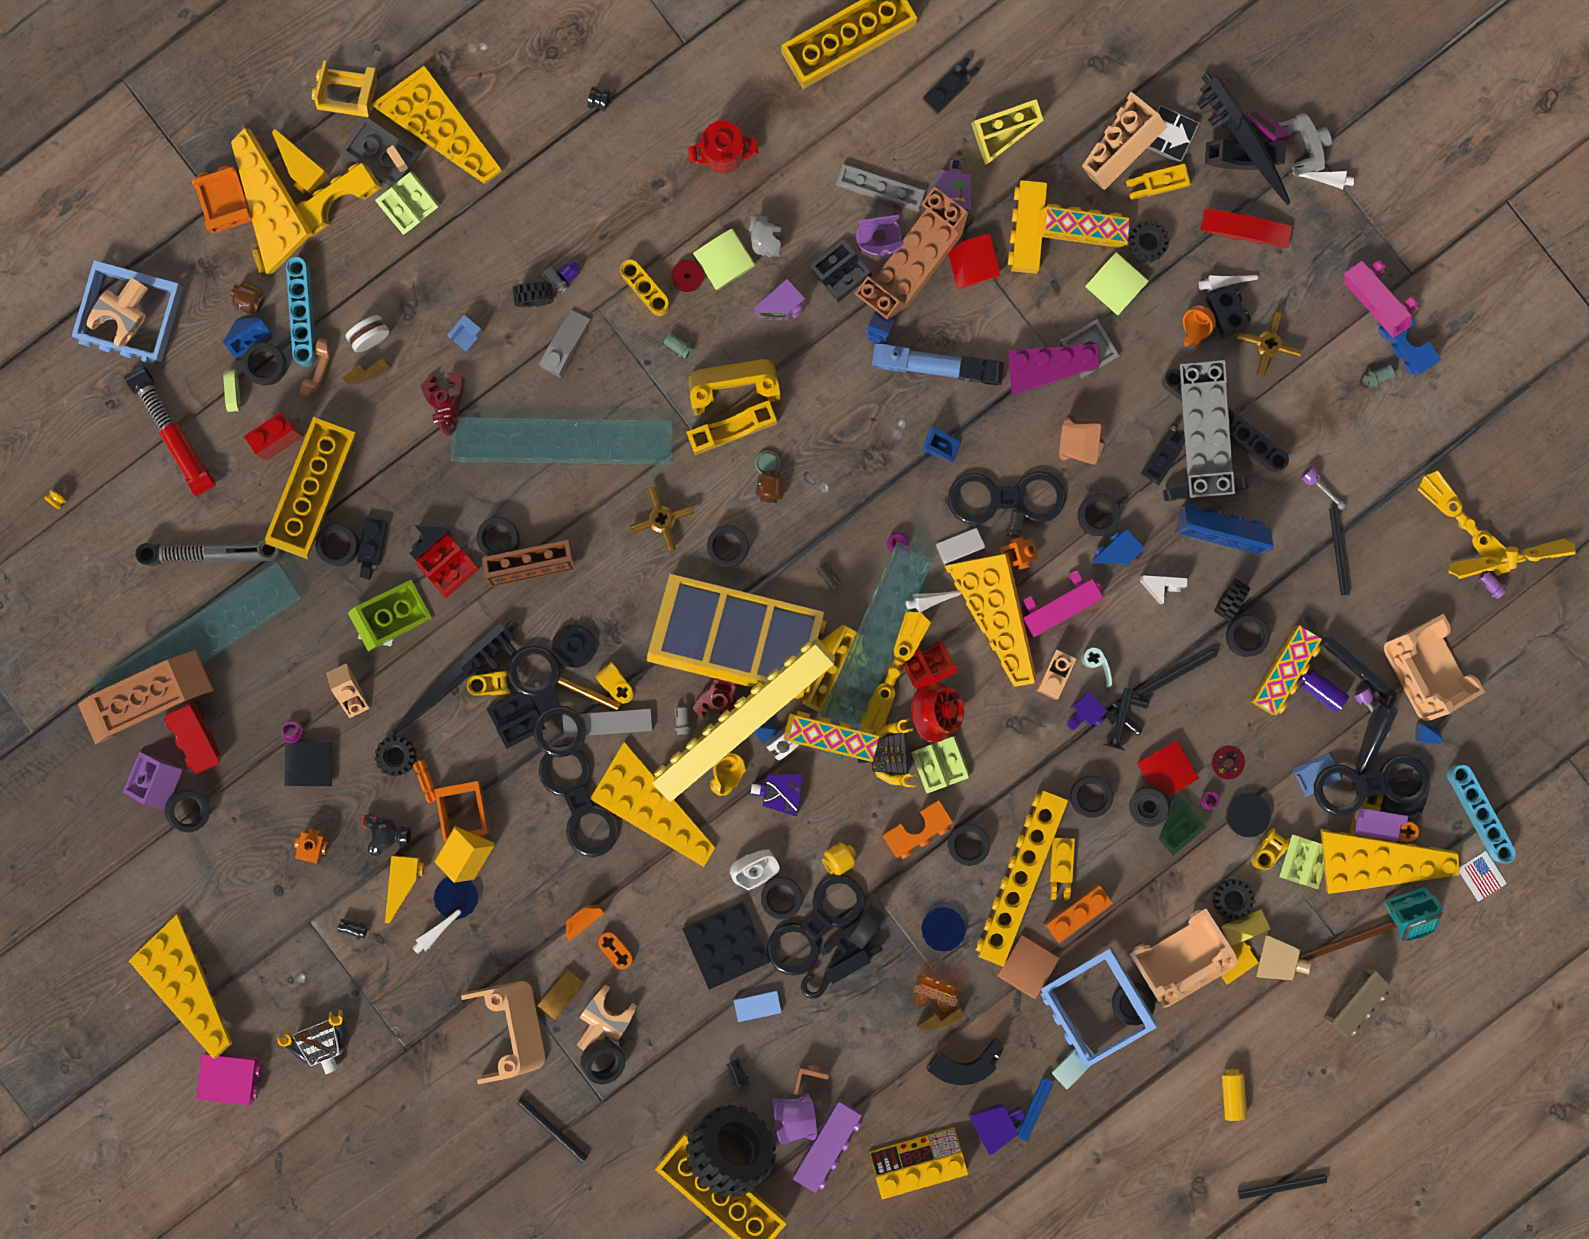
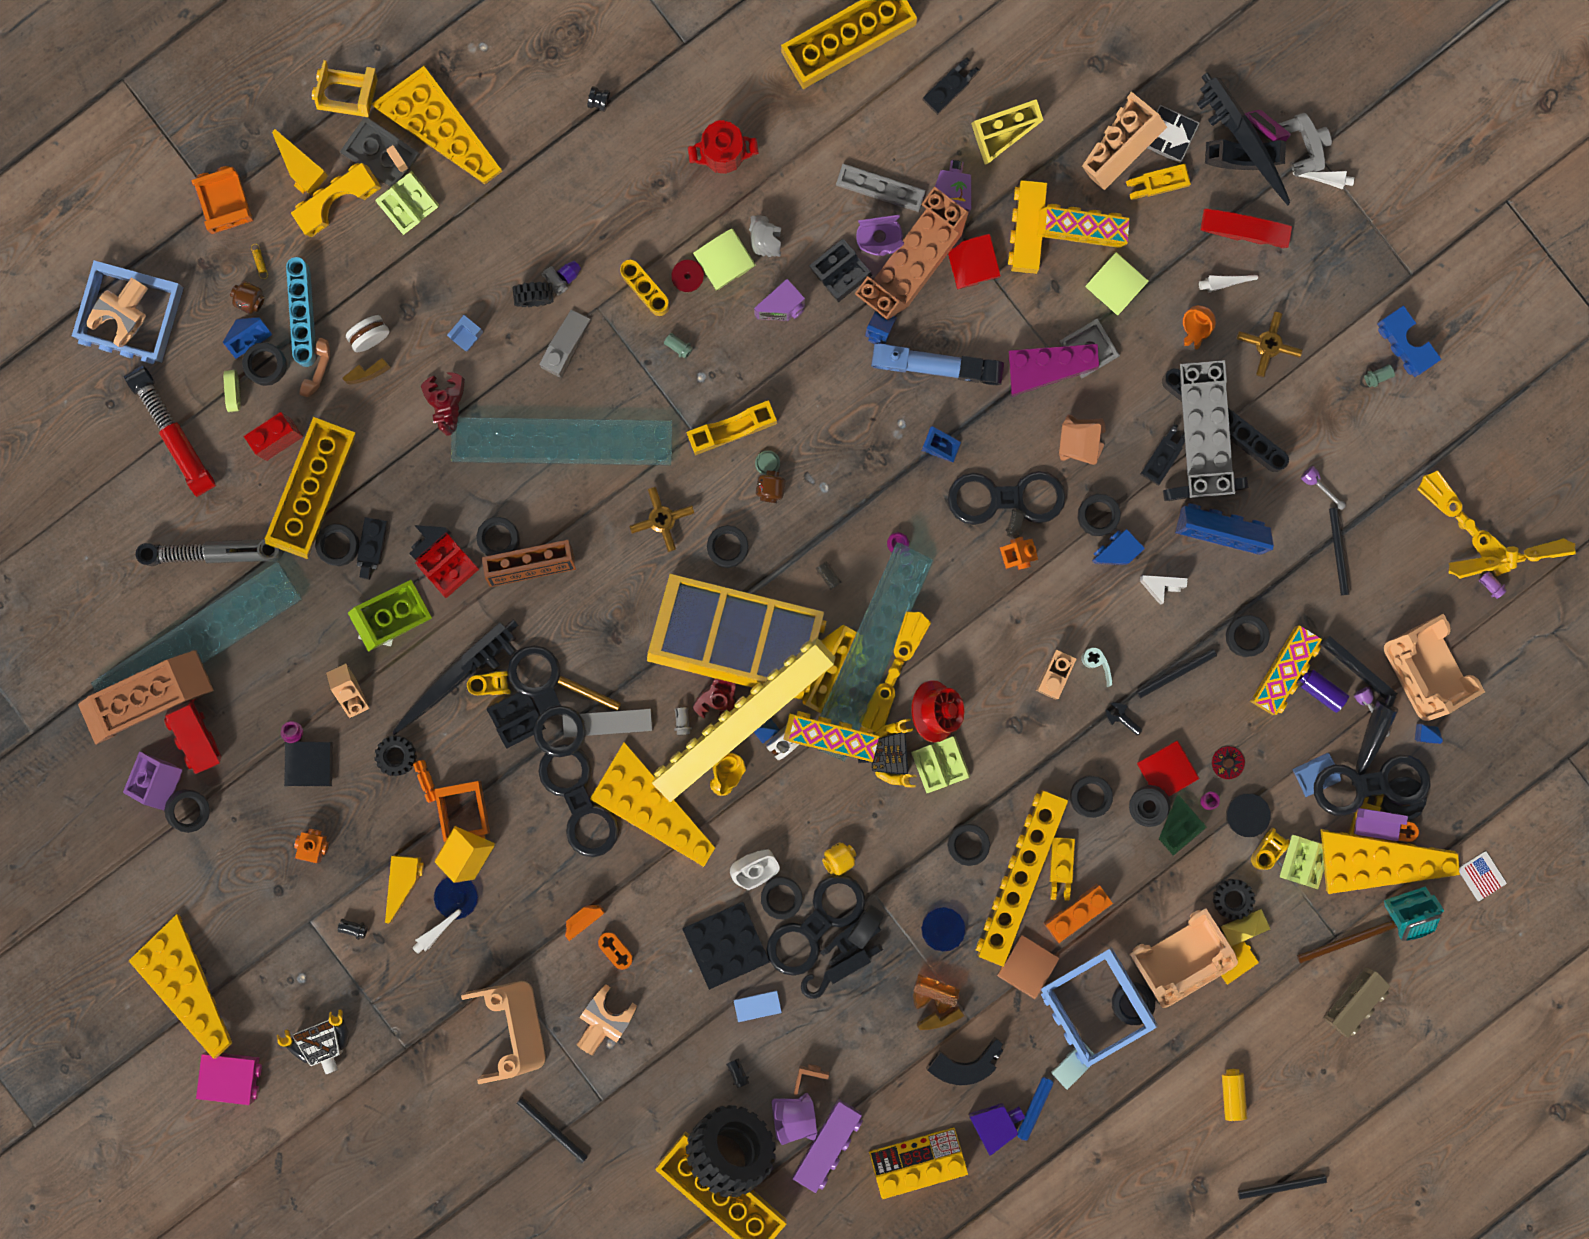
(55, 499): yellow bush -> none
(273, 213): yellow wing -> none
(384, 833): black animal -> none
(560, 994): pearl gold slope -> none
(574, 646): black tile -> none
(596, 1049): black tyre -> none
(612, 681): yellow piece -> none
(756, 372): yellow windscreen -> none
(780, 792): dark purple torso -> none
(924, 601): white piece -> none
(930, 665): red slope -> none
(935, 821): orange arch -> none
(960, 546): white slope -> none
(995, 605): yellow wing -> none
(1063, 607): dark pink brick -> none
(1087, 710): dark purple brick -> none
(1126, 700): black piece -> none
(1148, 228): black tyre -> none
(1223, 312): black brick -> none
(1232, 599): black tyre -> none
(1281, 960): tan torso -> none
(1378, 299): dark pink brick -> none
(1490, 819): medium azure beam -> none

